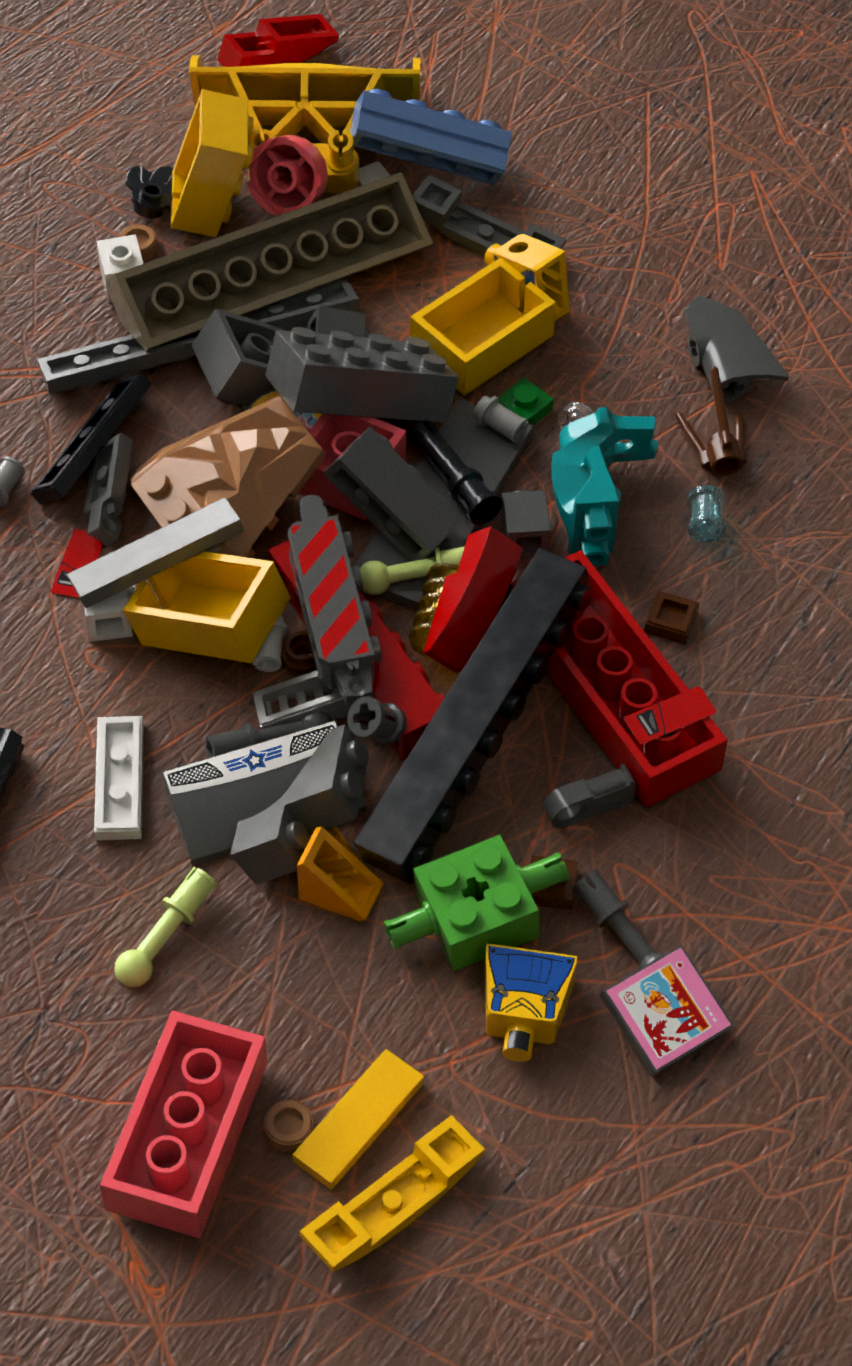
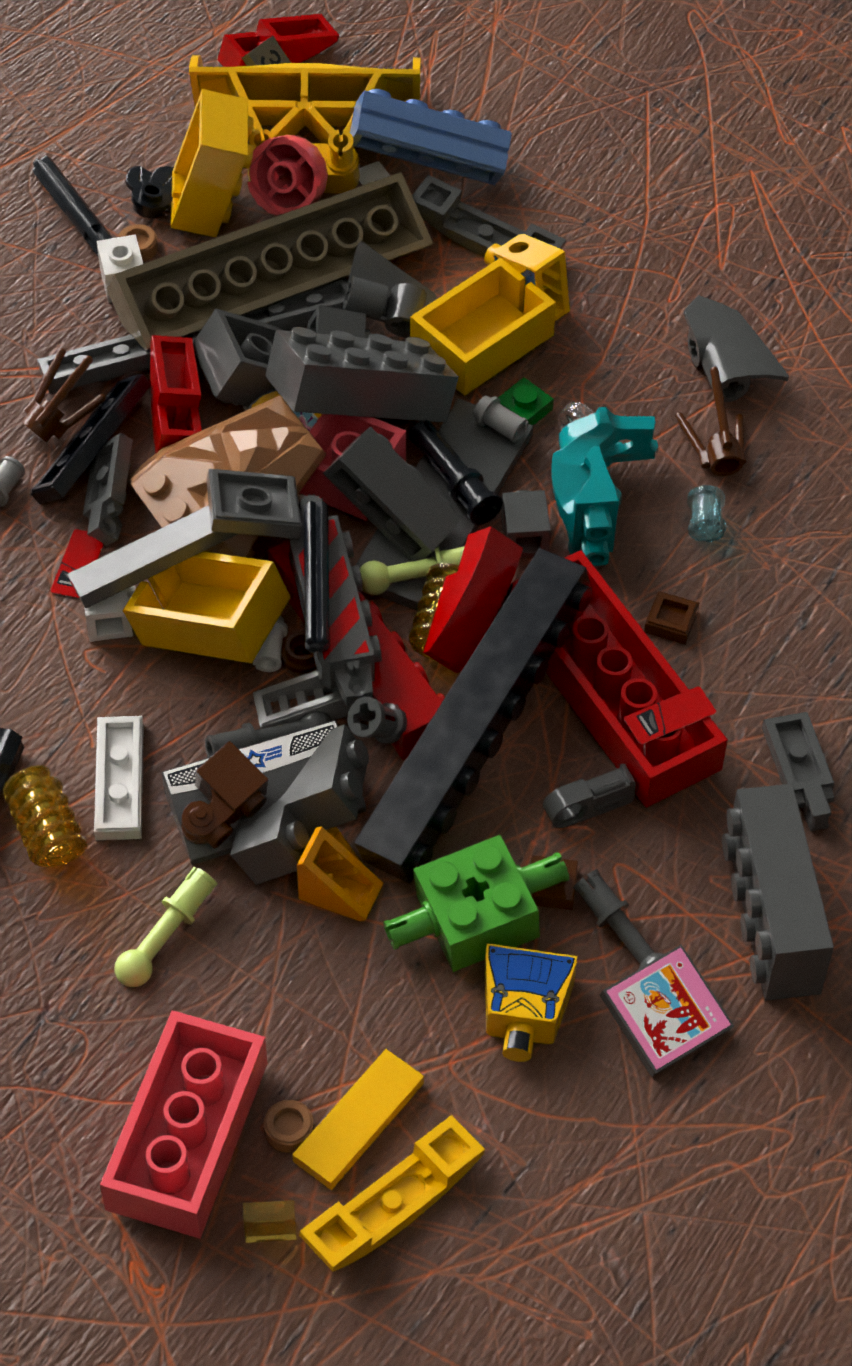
(44, 817): none -> clear yellow piece
(45, 416): none -> reddish brown plant
(70, 202): none -> black axle
(173, 390): none -> red slope
(234, 790): none -> reddish brown brick
(253, 503): none -> dark grey tile
(266, 53): none -> dark grey tile
(269, 1221): none -> clear yellow tile
(316, 576): none -> black axle
(384, 291): none -> dark grey panel
(777, 892): none -> dark grey brick
(803, 764): none -> dark grey hinge

